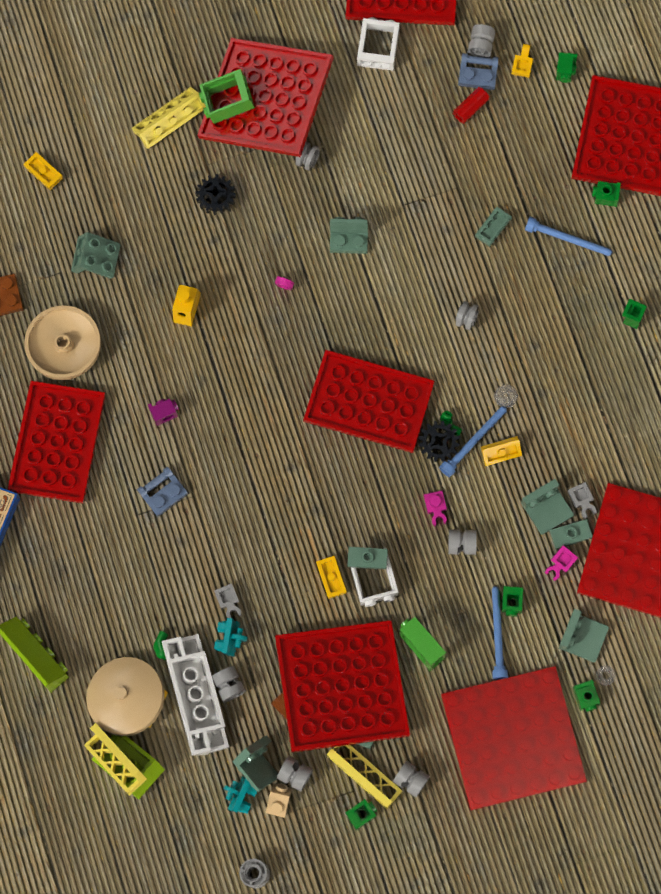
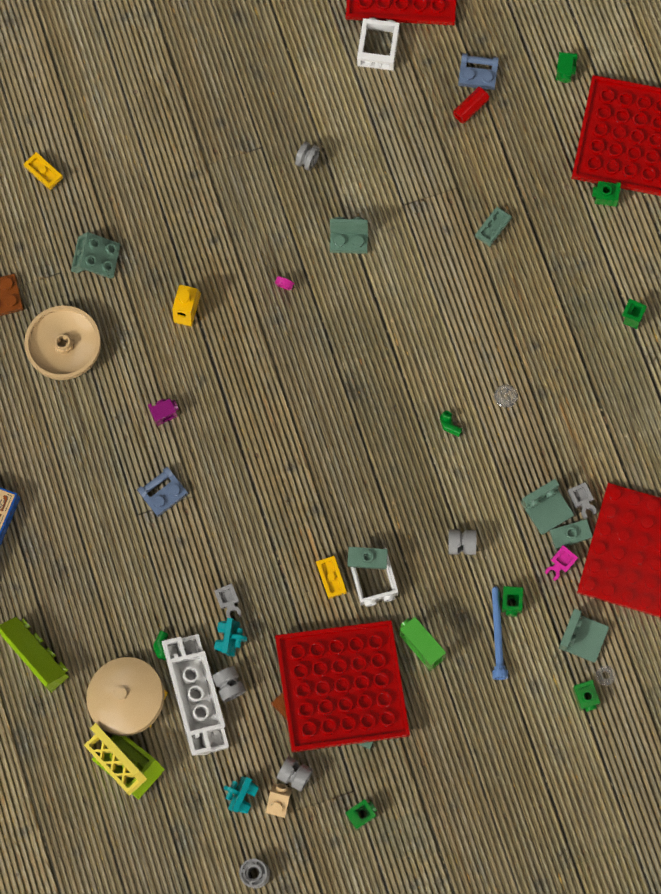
(56, 442): red plate -> none
(168, 119): light yellow fence -> none
(208, 194): black gear -> none
(220, 84): bright green window -> none
(255, 765): sand green bracket -> none
(285, 96): red plate -> none
(360, 779): light yellow fence -> none
(369, 401): red plate -> none
(411, 779): light grey wheel -> none
(435, 505): dark pink plate -> none
(448, 468): medium blue piece -> none
(449, 434): black gear -> none
(467, 315): light grey wheel -> none
(481, 41): light grey wheel -> none
(501, 451): yellow plate -> none
(513, 738): red plate -> none
(523, 63): yellow plate -> none
(533, 225): medium blue piece -> none

